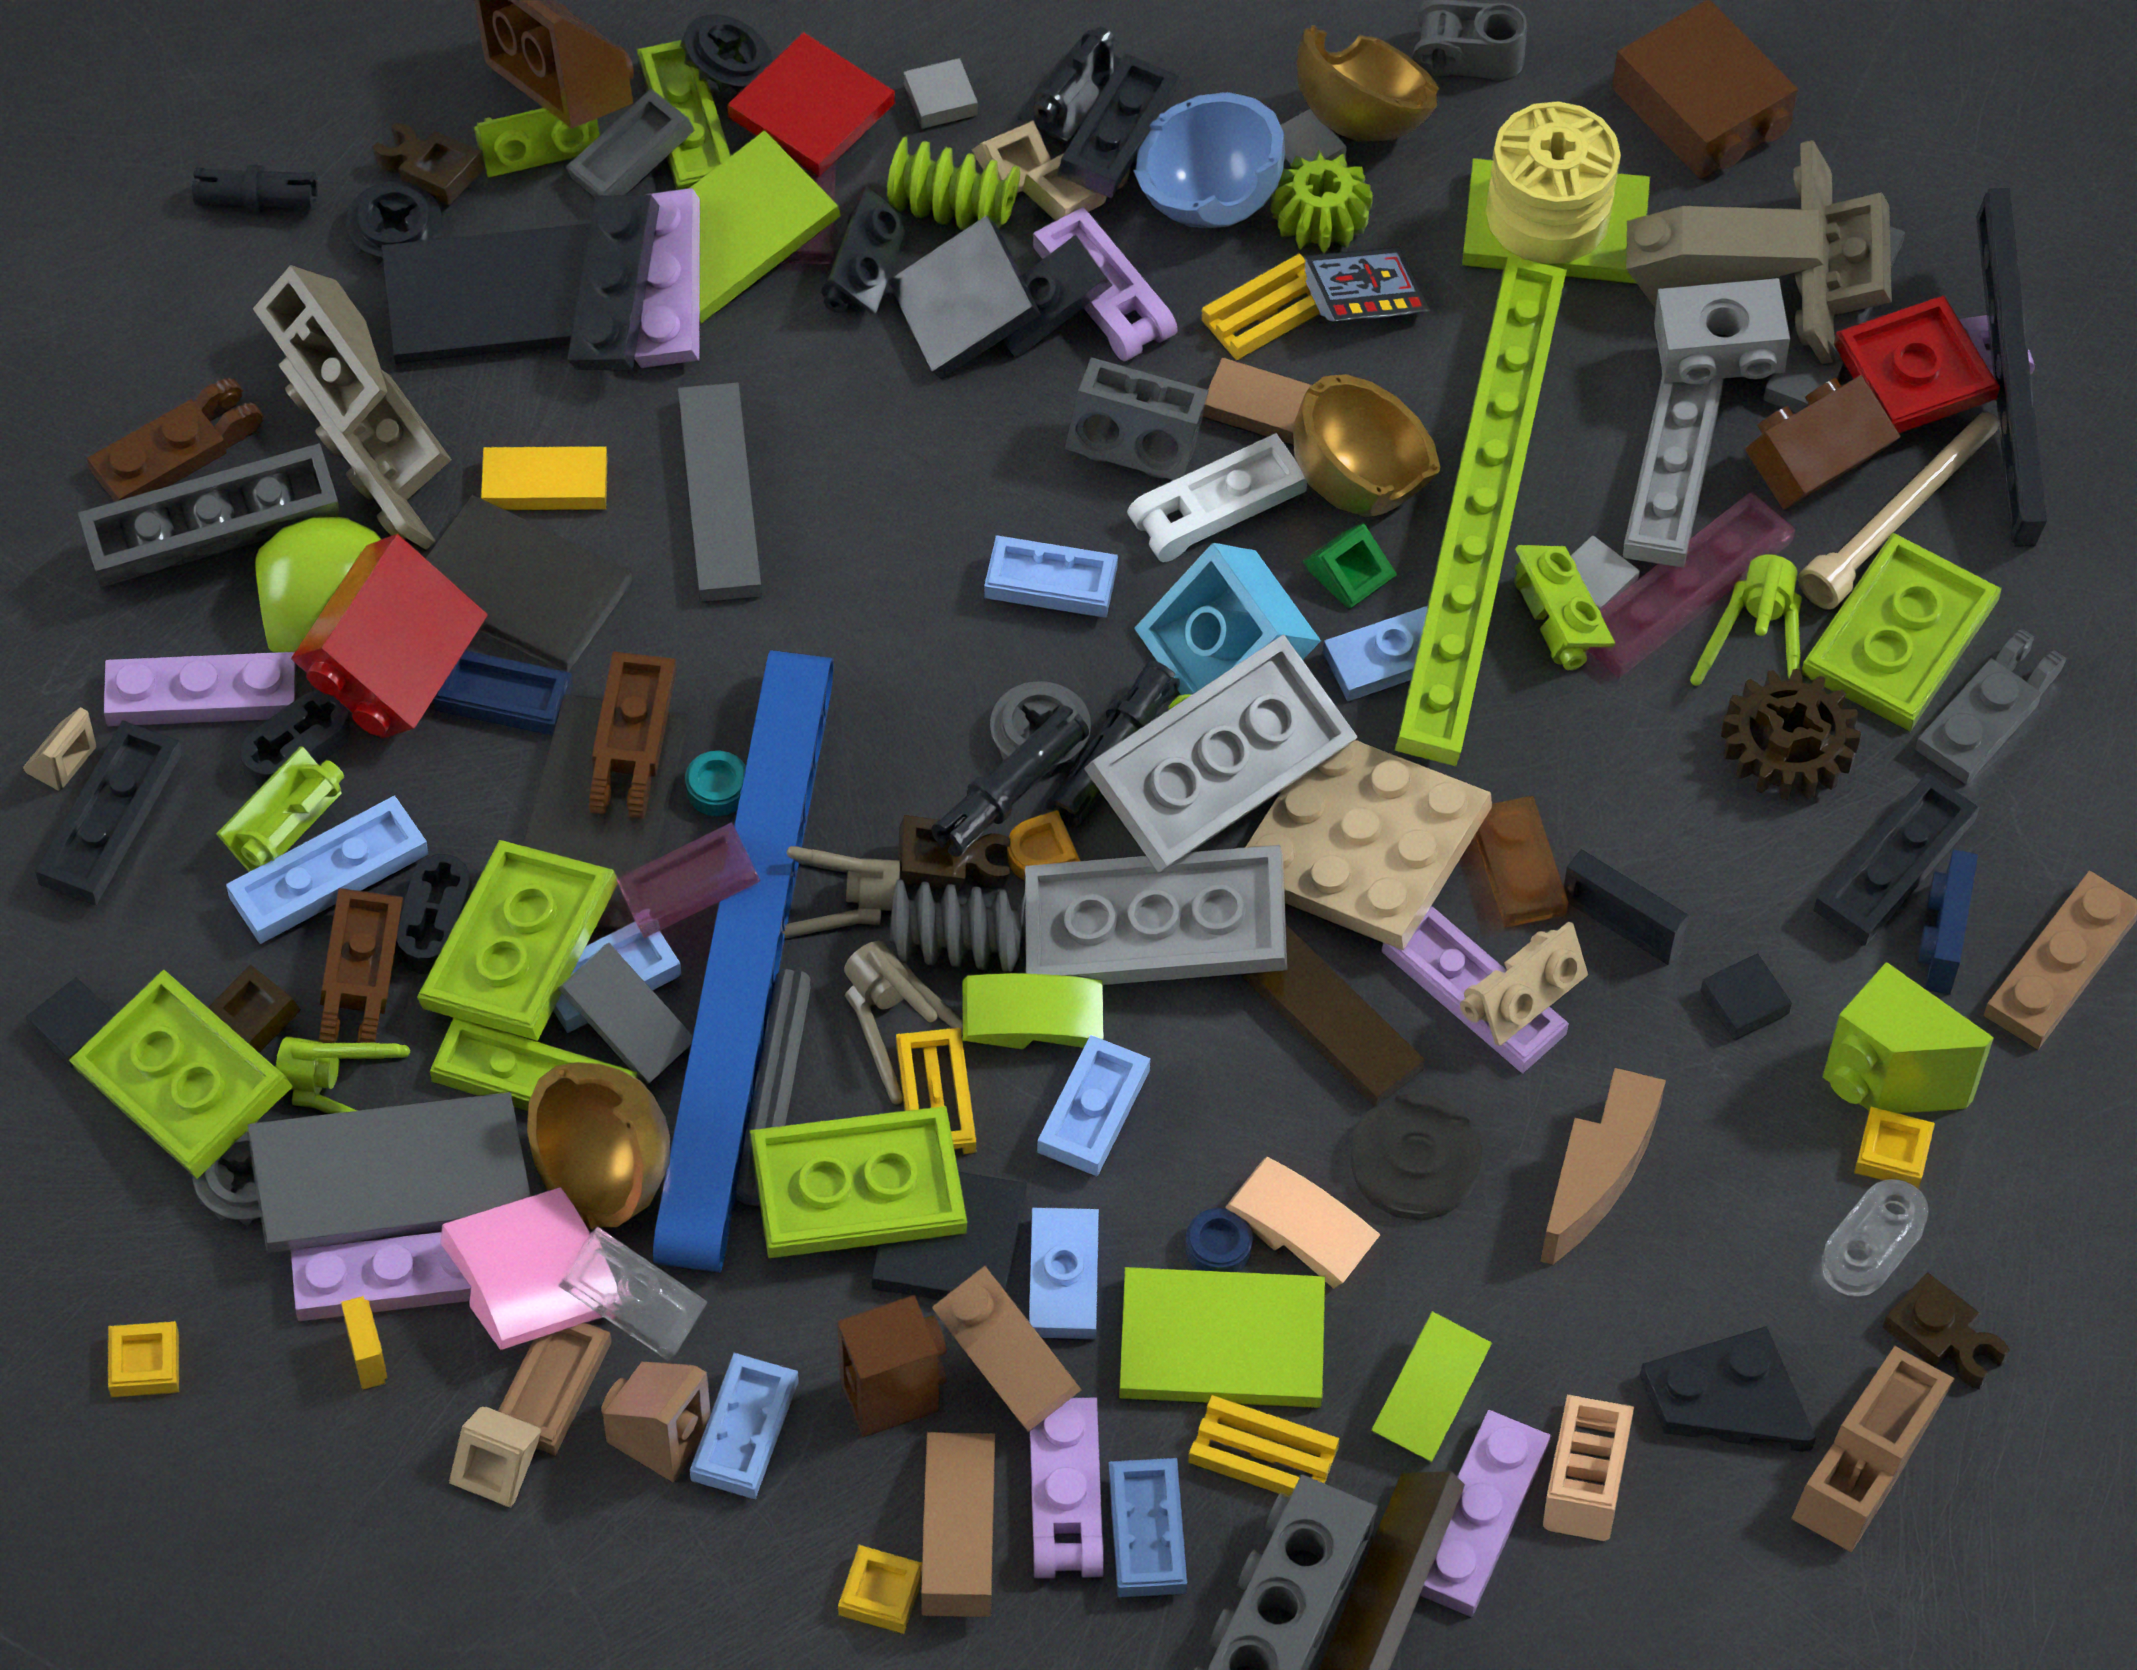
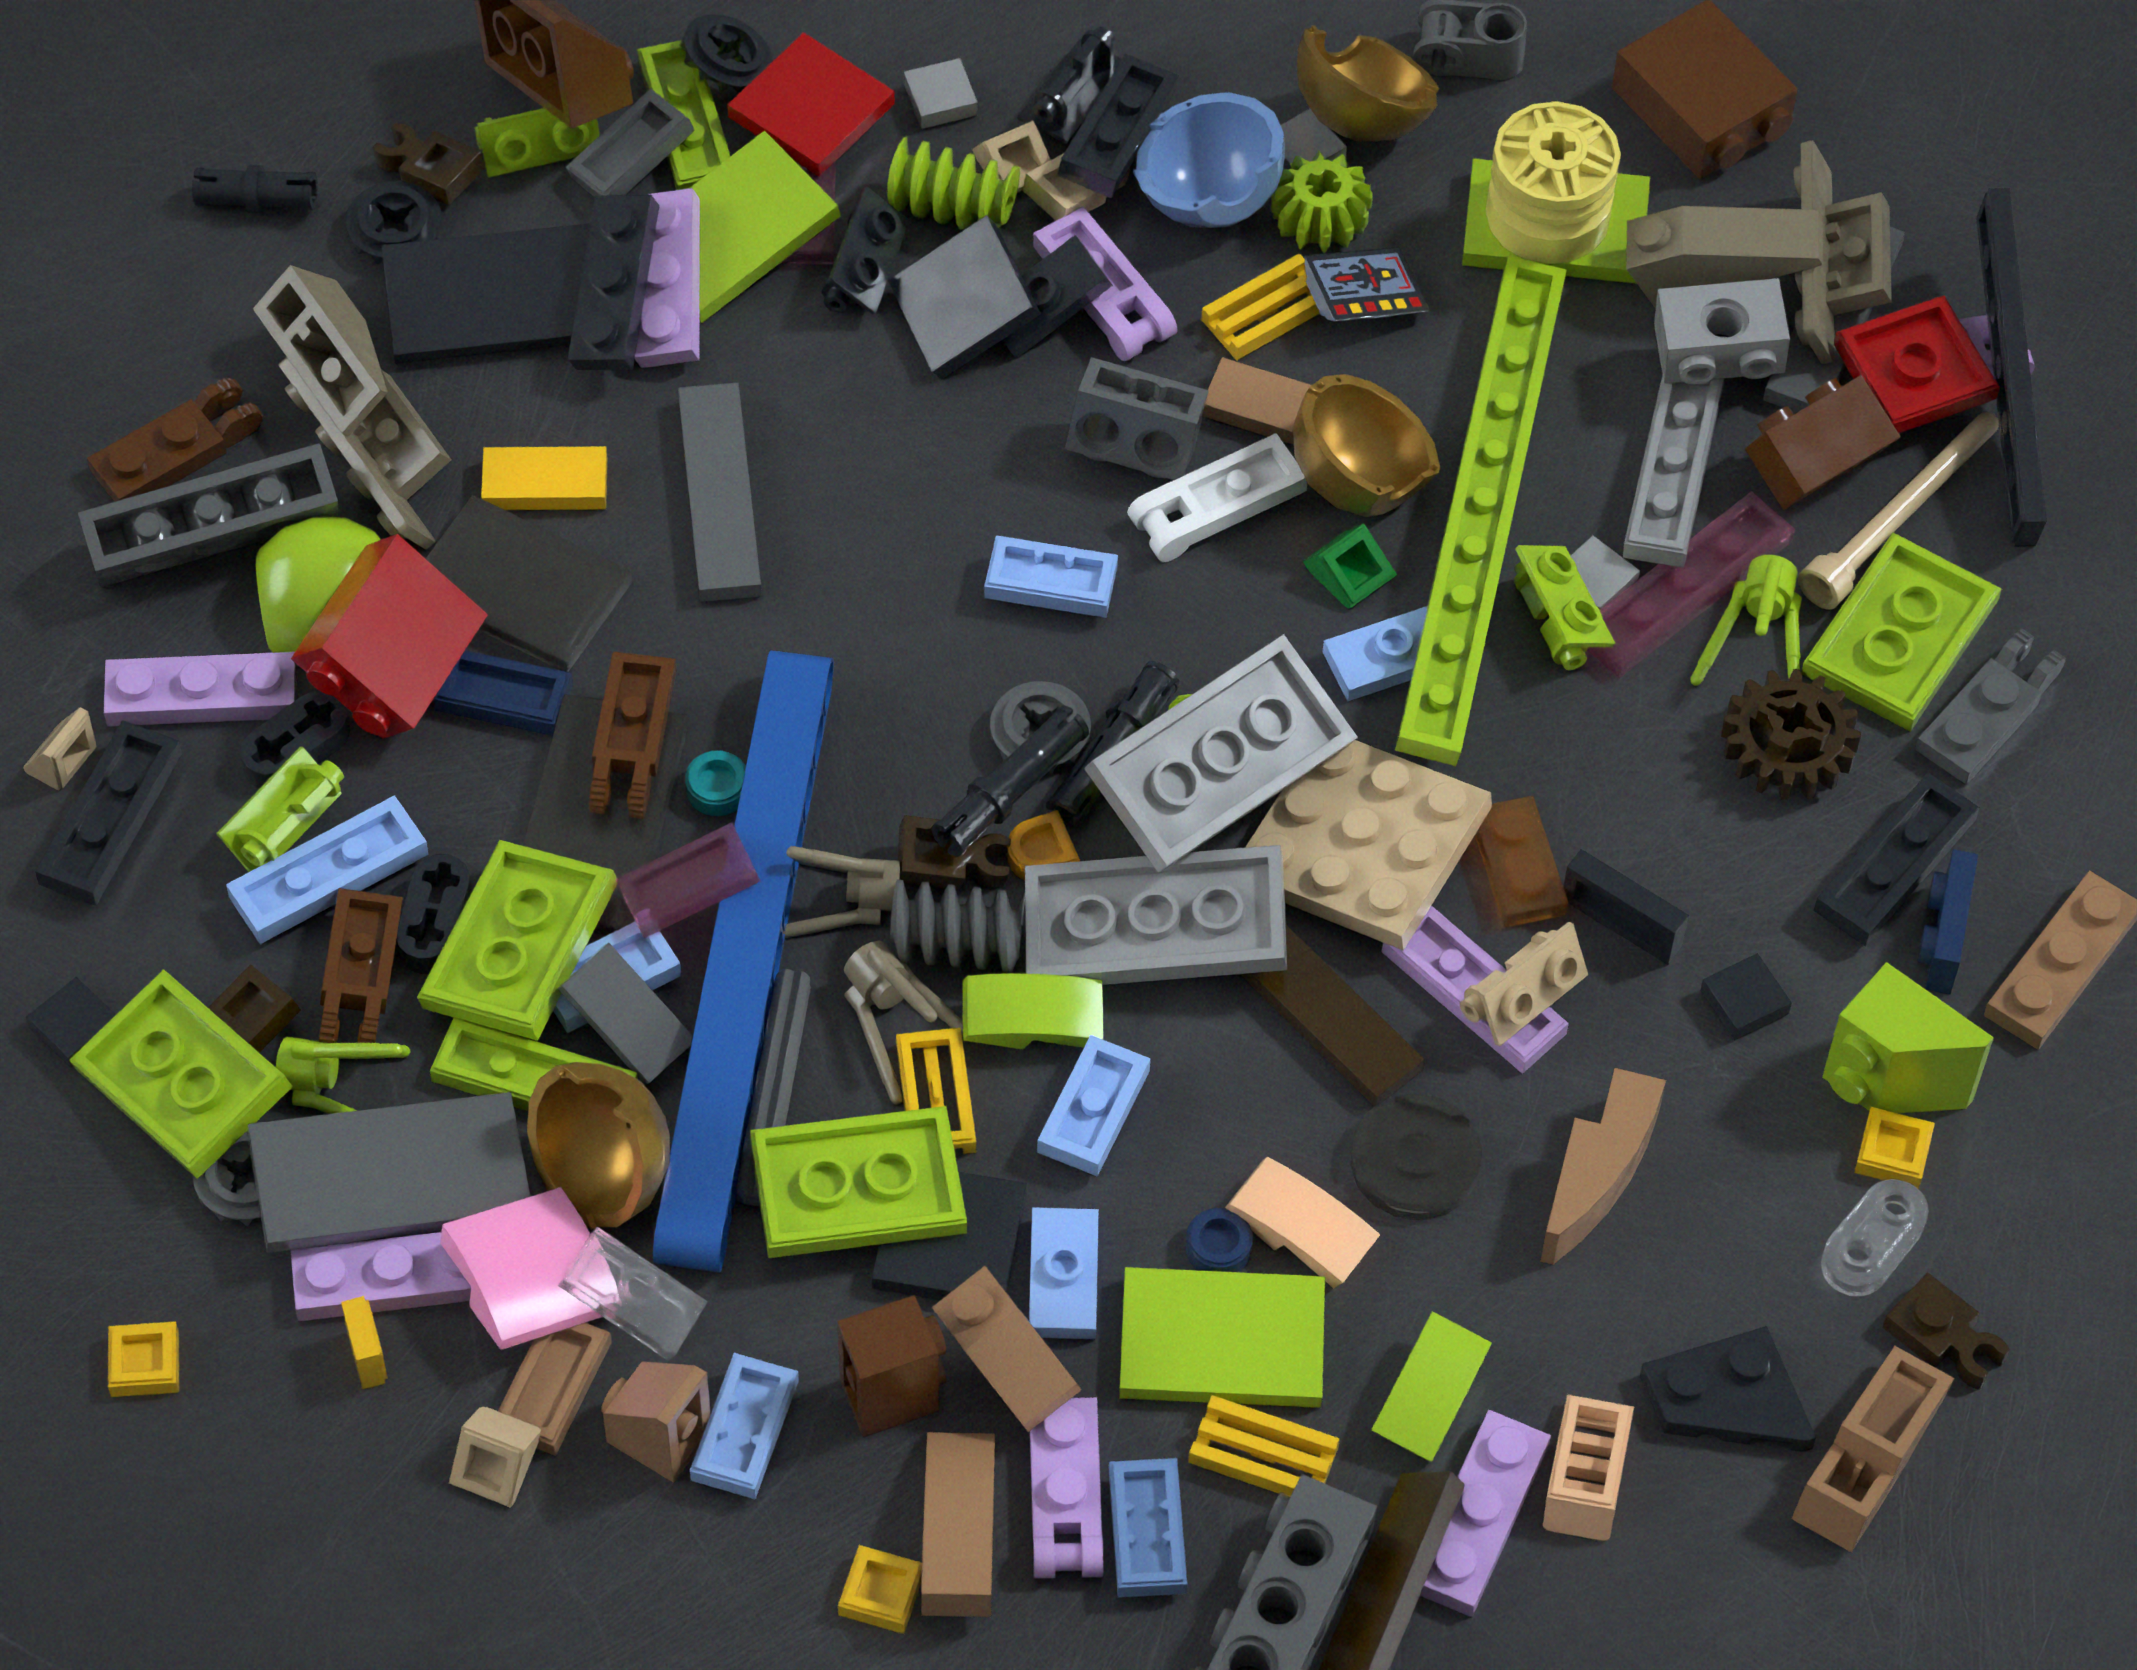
(1221, 616): medium azure slope -> none

